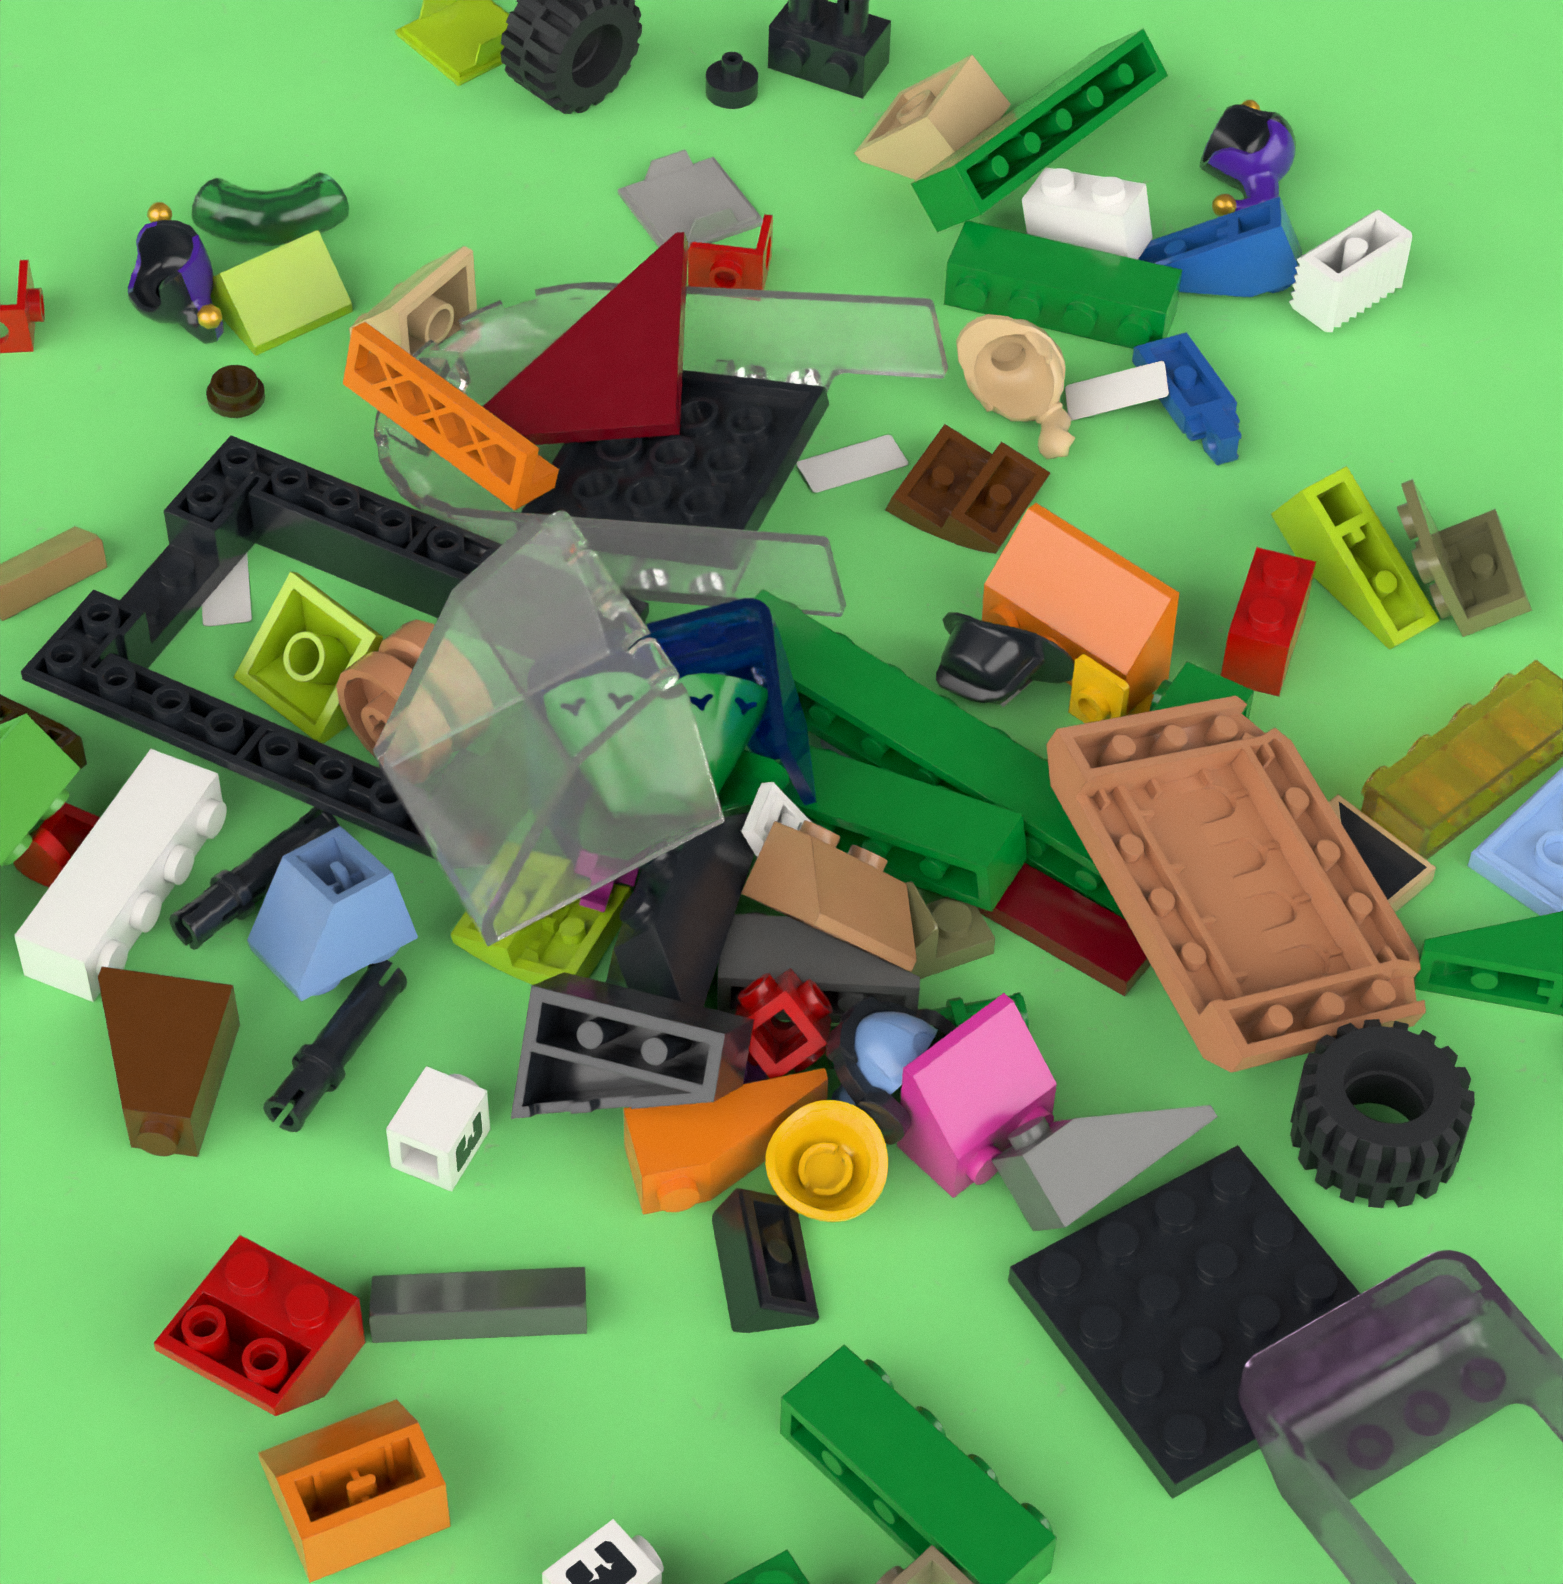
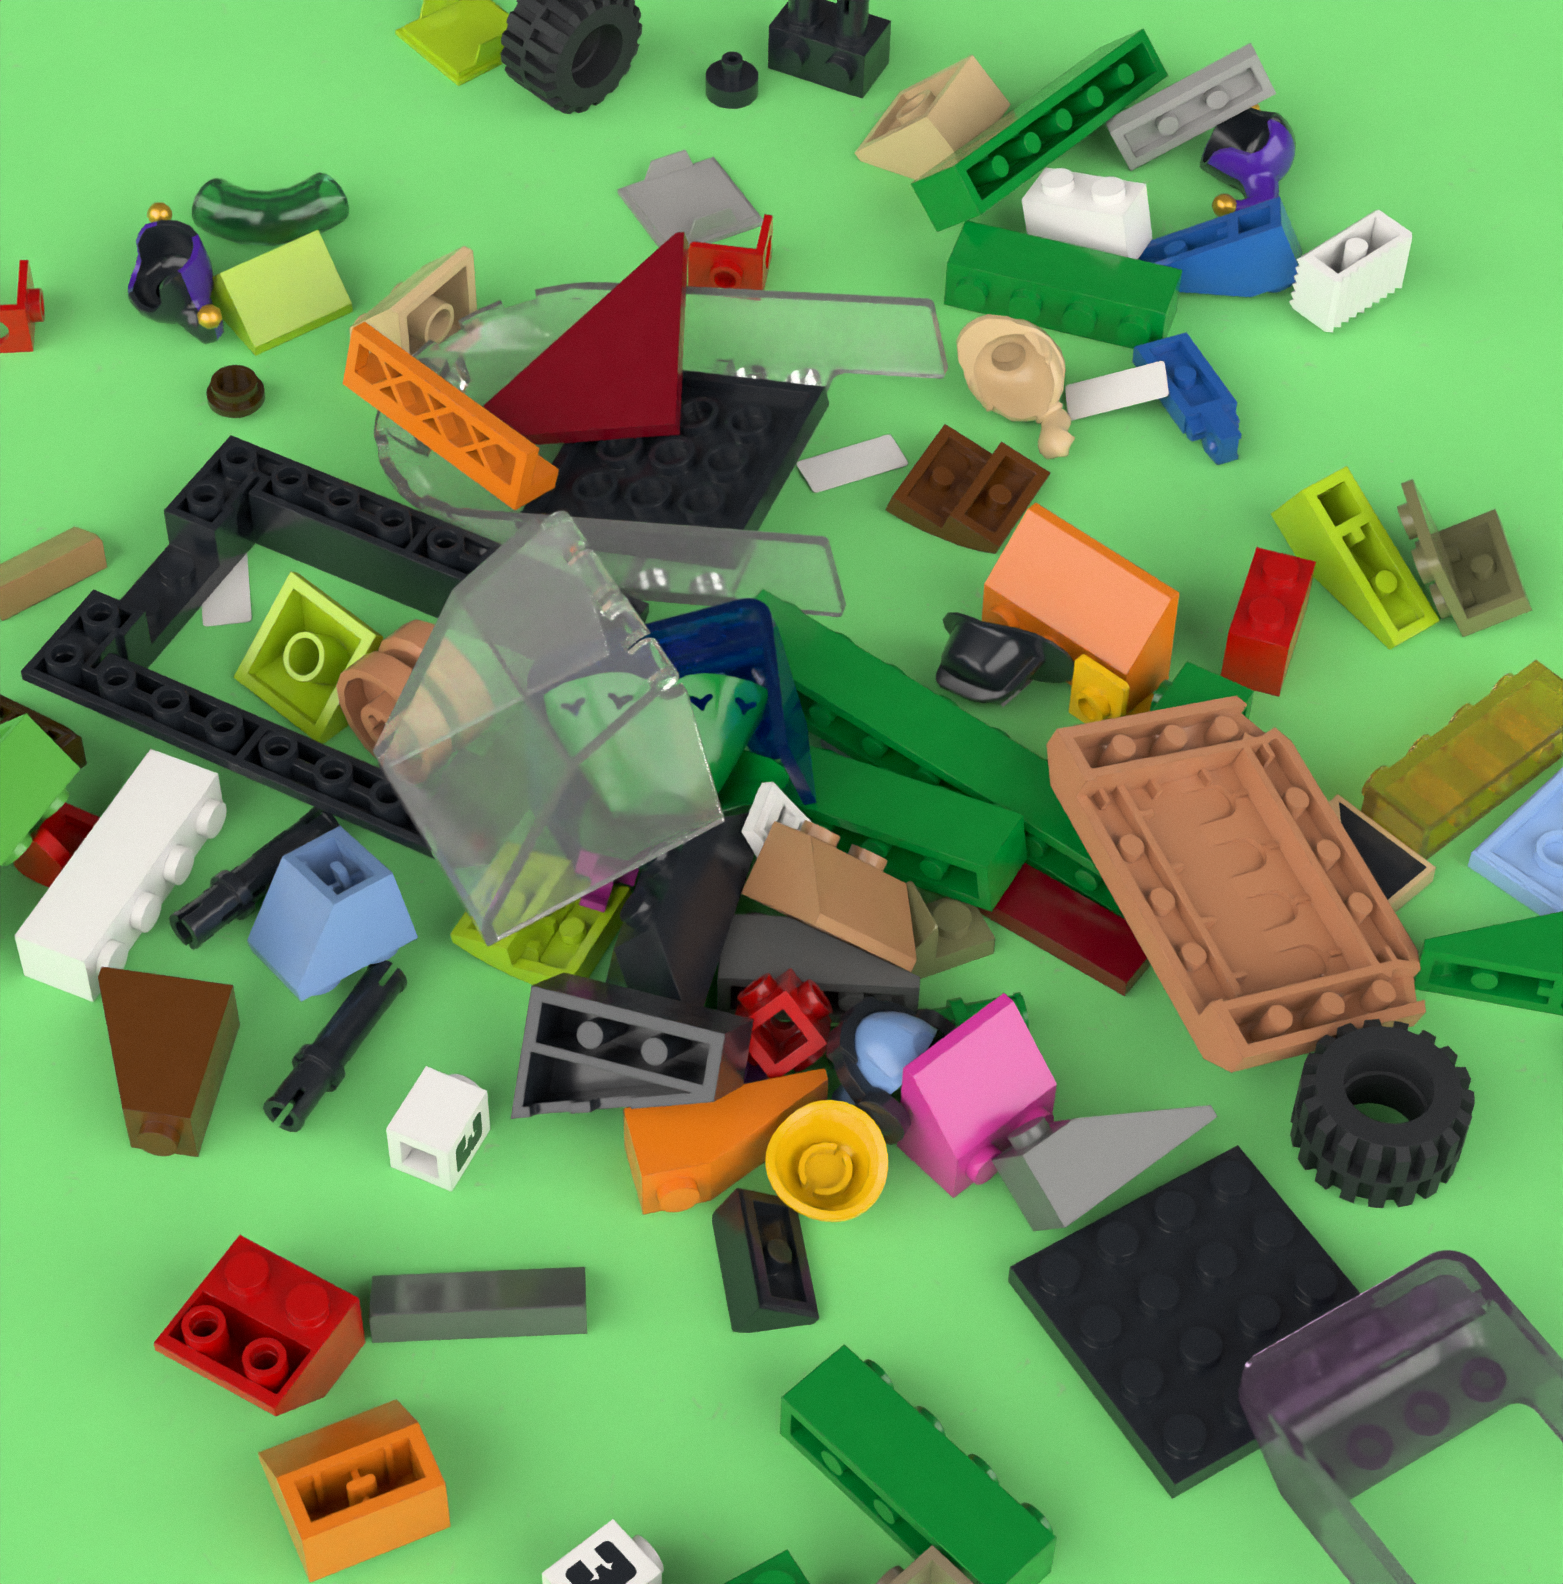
(1190, 107): none -> light grey plate

